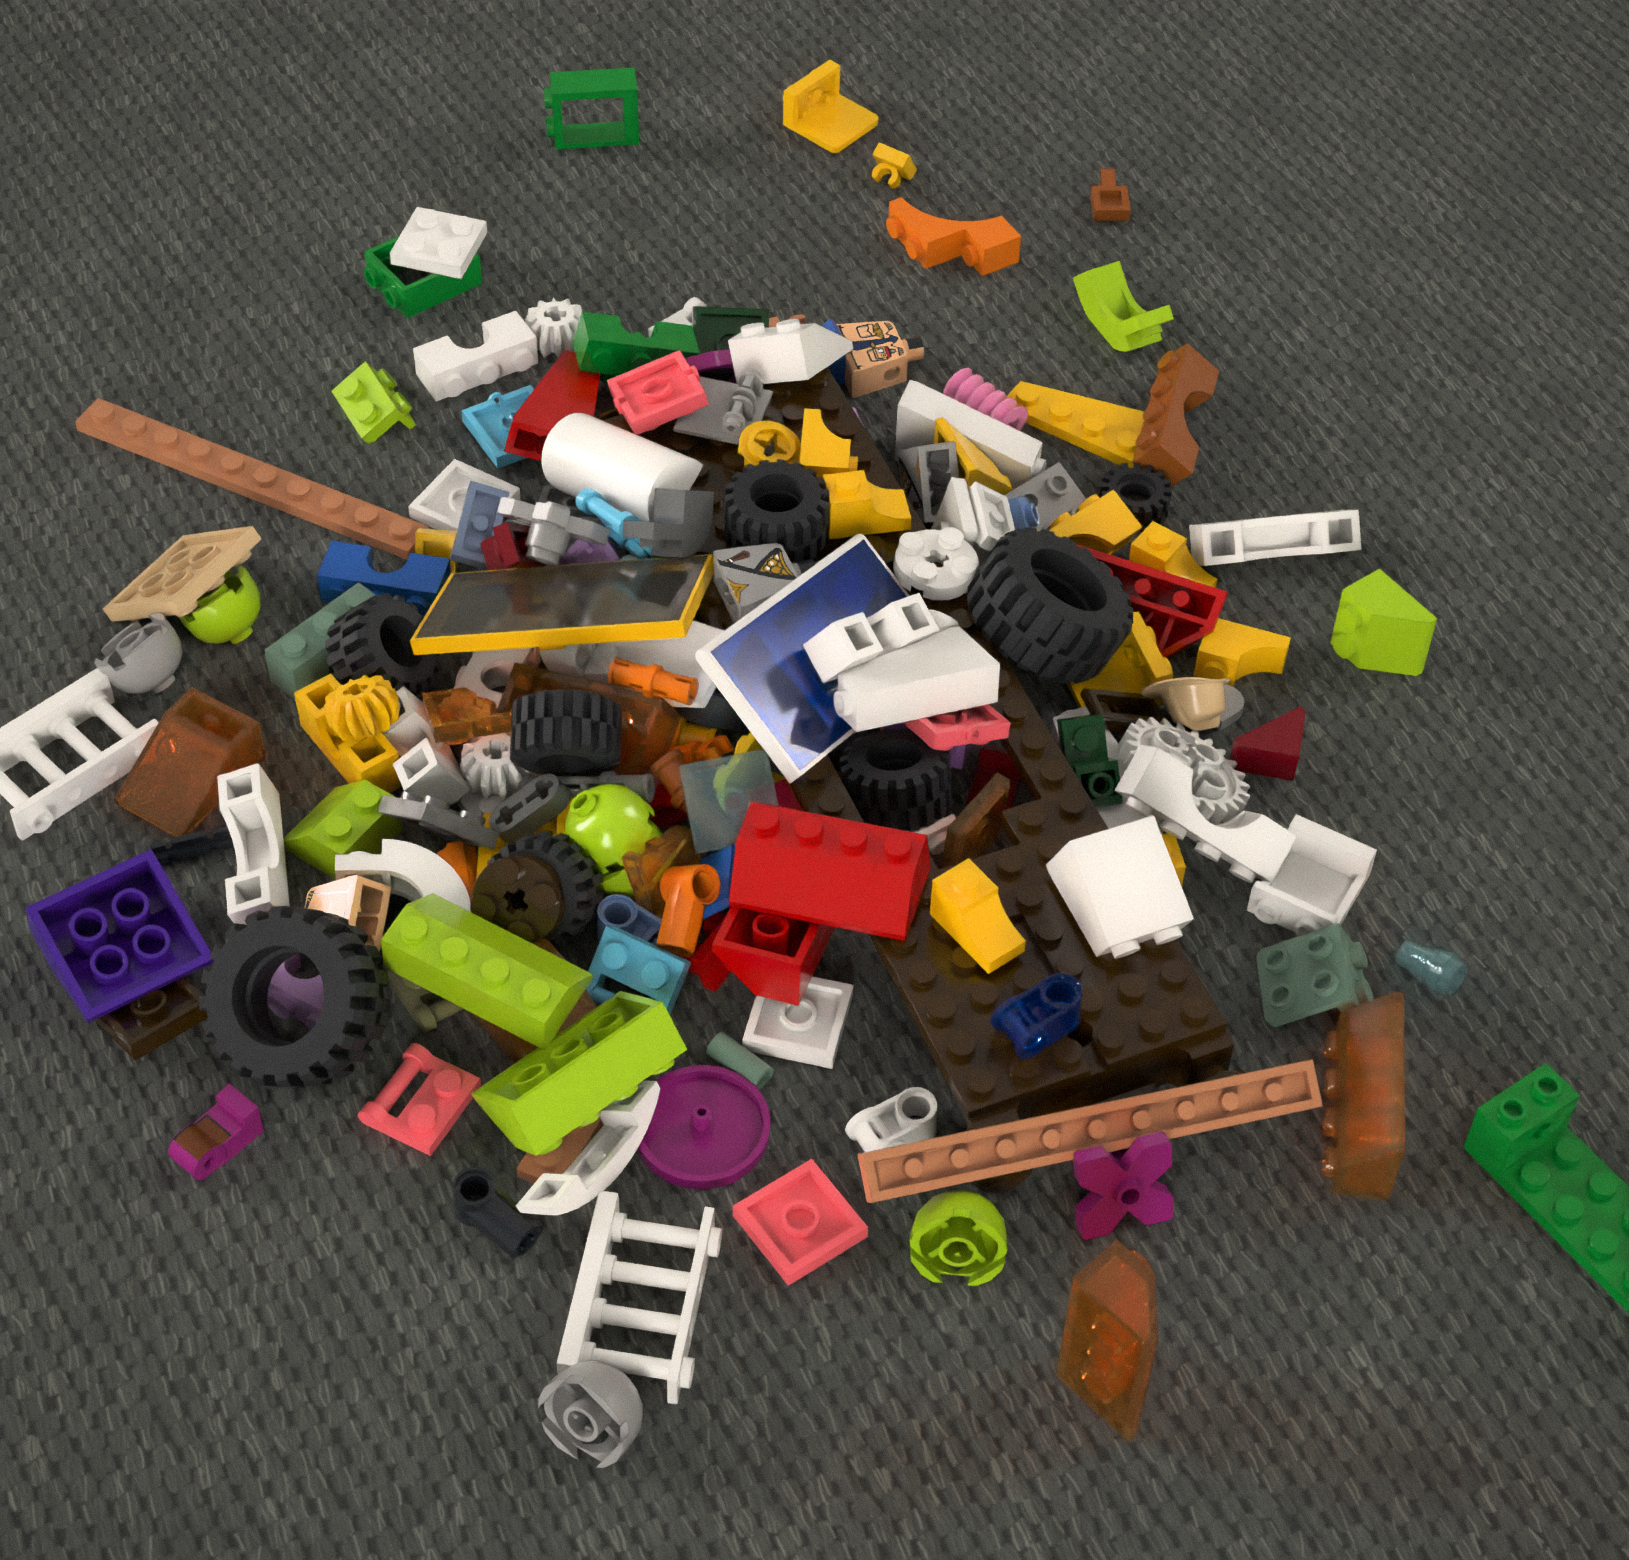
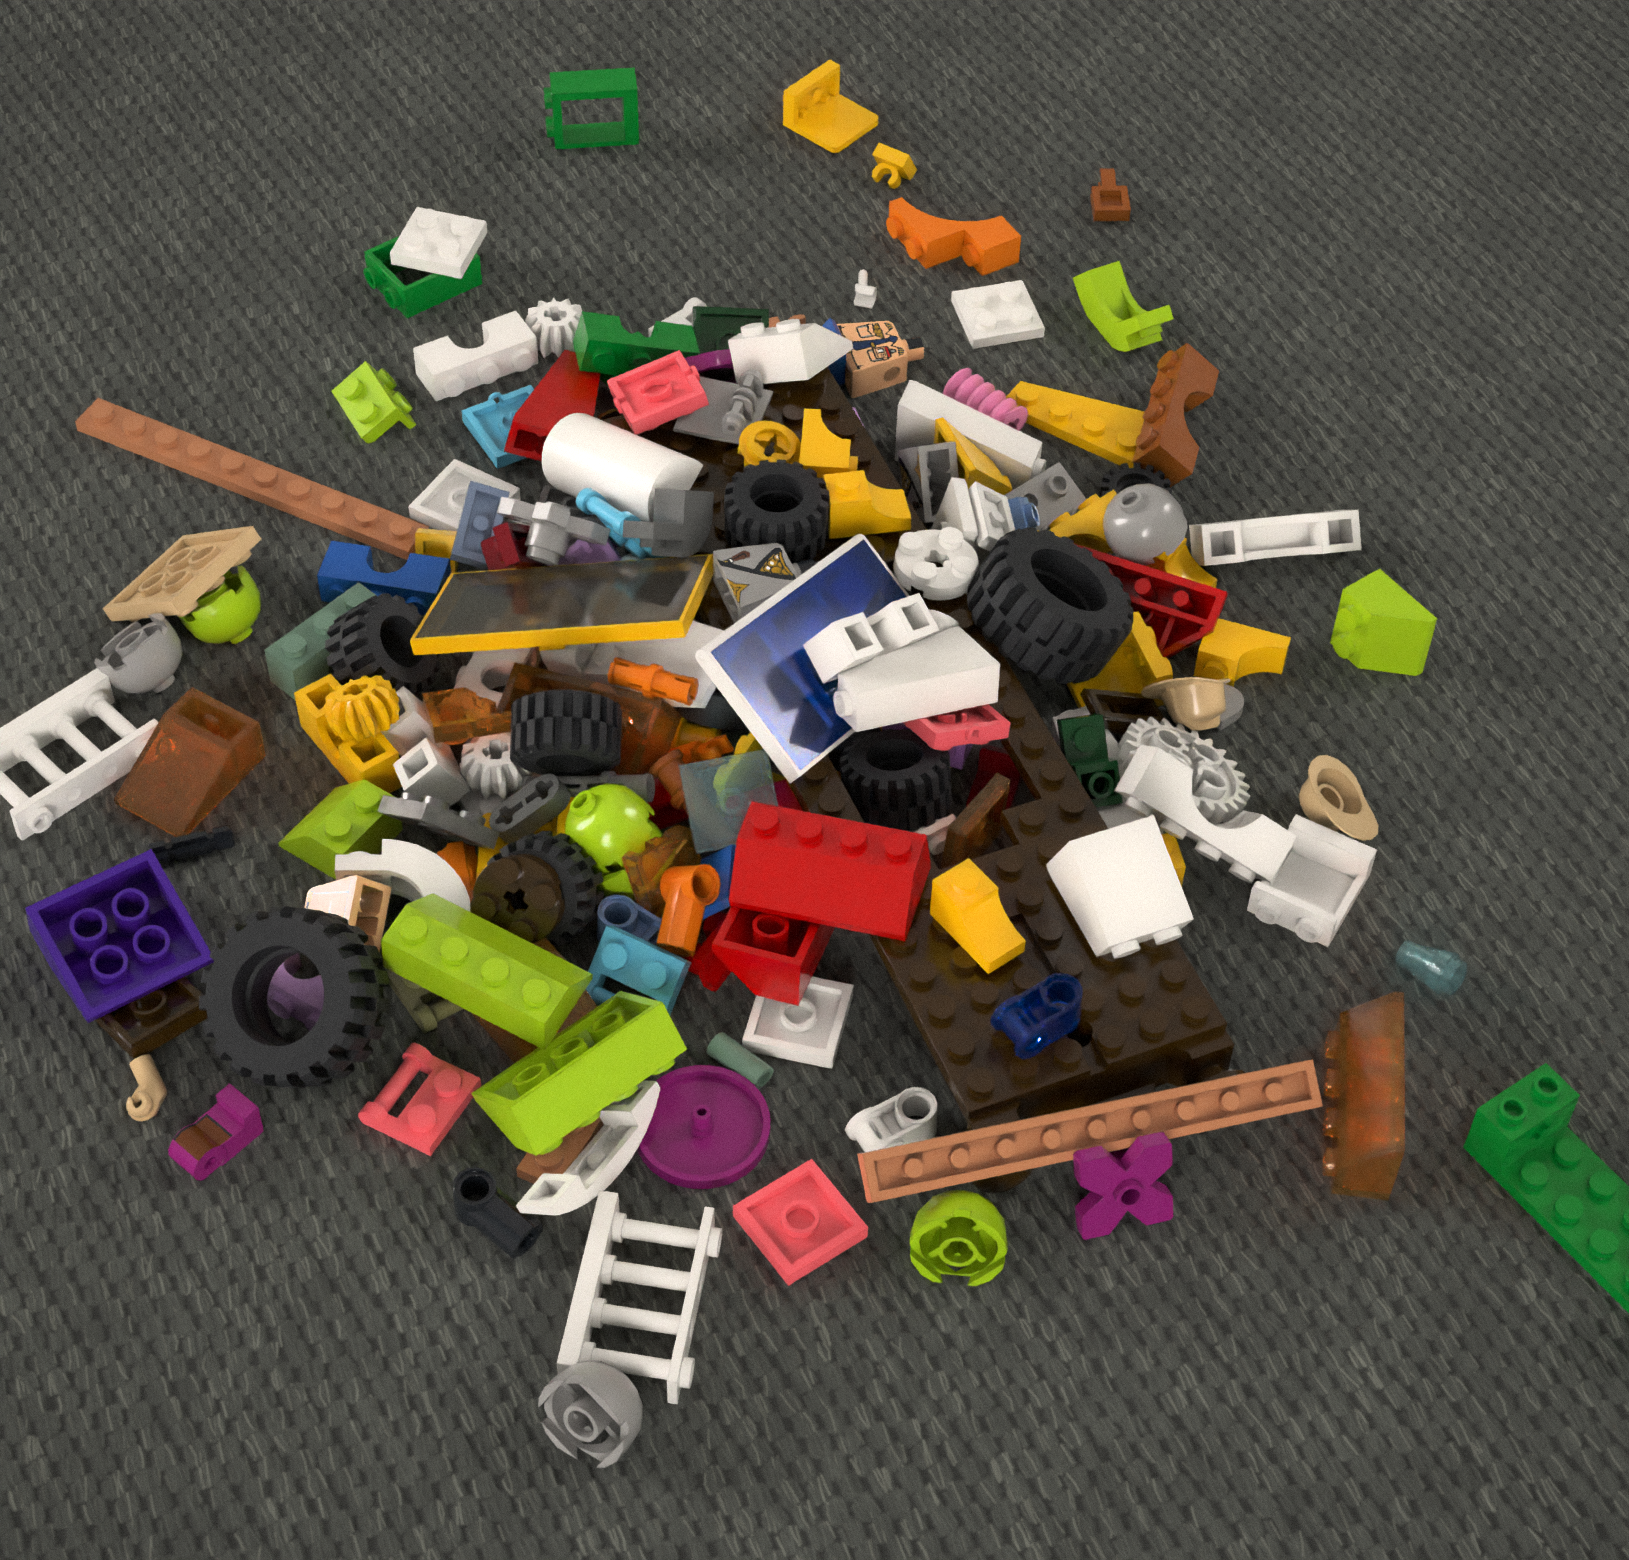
(150, 1090): none -> tan arm
(255, 825): white arch -> none
(865, 294): none -> white hand
(997, 314): none -> white plate
(1111, 1336): clear orange slope -> none
(1144, 523): none -> light grey cylinder
(1271, 748): dark red slope -> none
(1312, 975): sand green bracket -> none
(1336, 799): none -> tan piece

